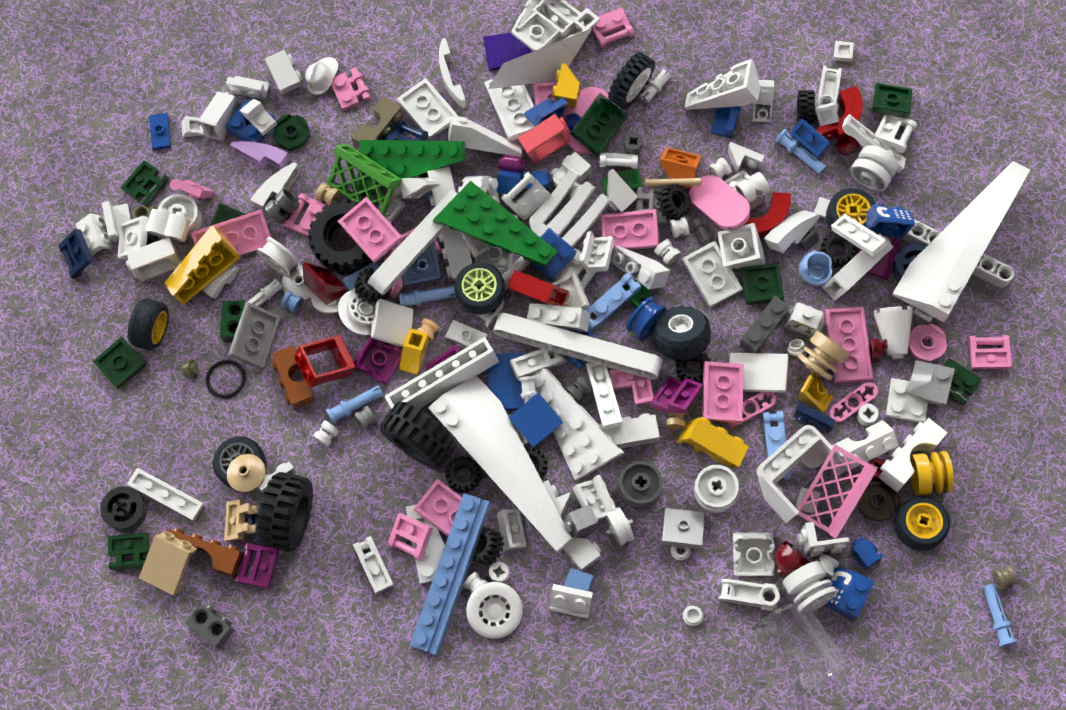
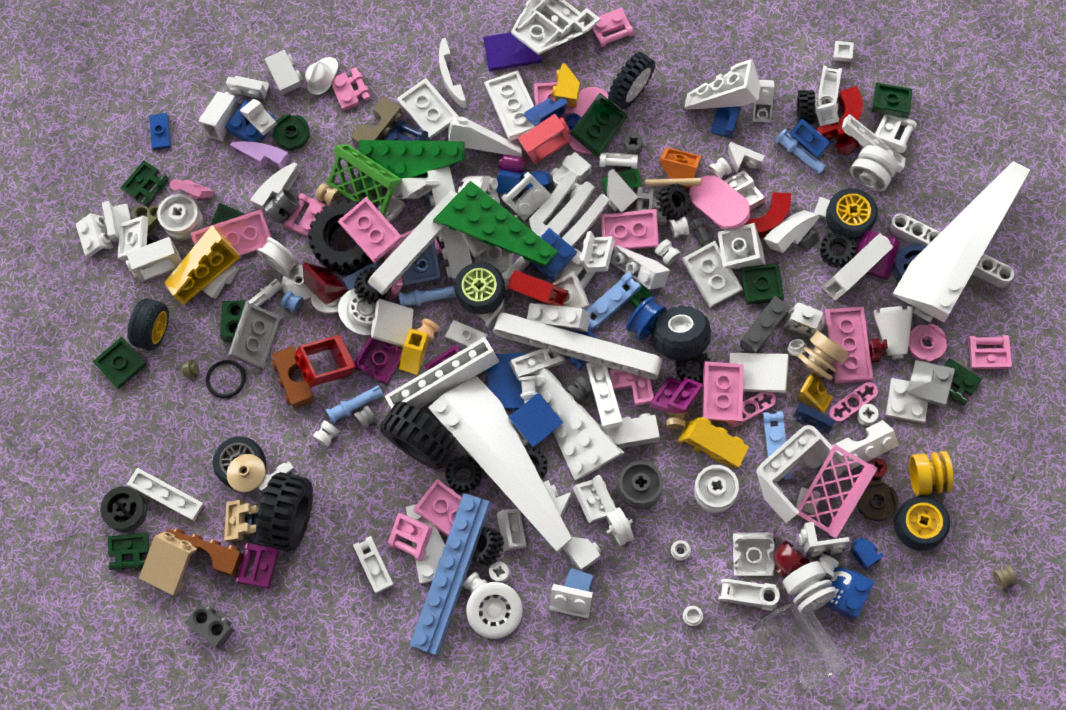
(76, 253): dark blue plate -> none
(168, 225): white brick -> none
(191, 127): white slope -> none
(540, 64): white sticker -> none
(581, 522): flat silver slope -> none
(655, 86): white pin -> none
(683, 528): plate -> none
(753, 188): white wheel -> none
(816, 268): light blue hair -> none
(859, 235): white plate -> none
(889, 221): blue slope -> none
(900, 469): white arch -> none
(1001, 625): light blue pin -> none

